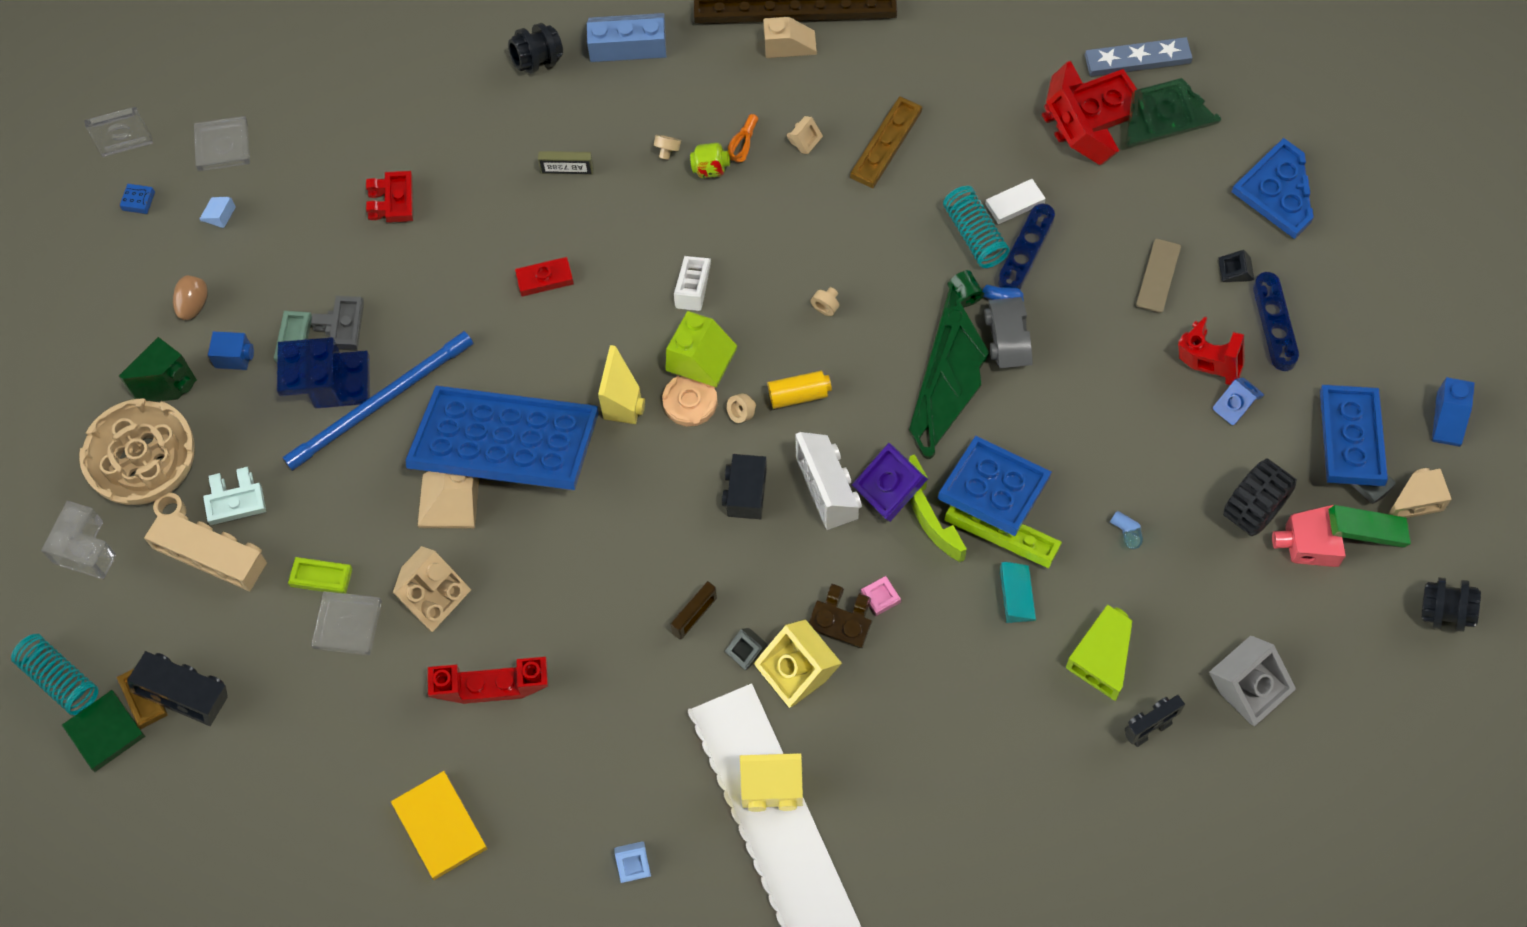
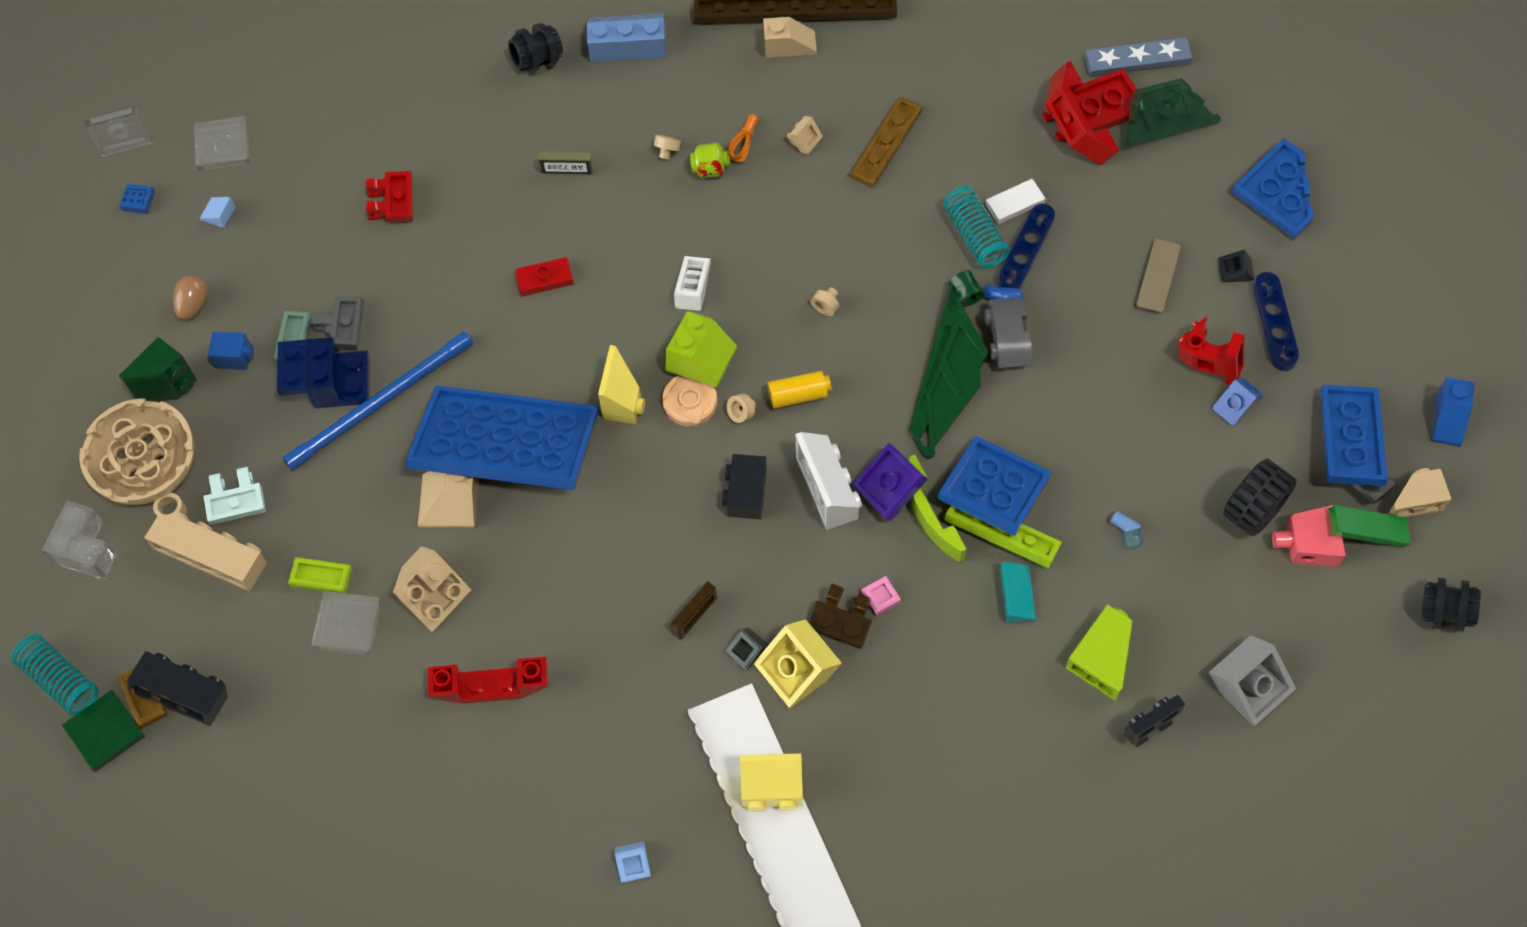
(439, 825): yellow tile -> none

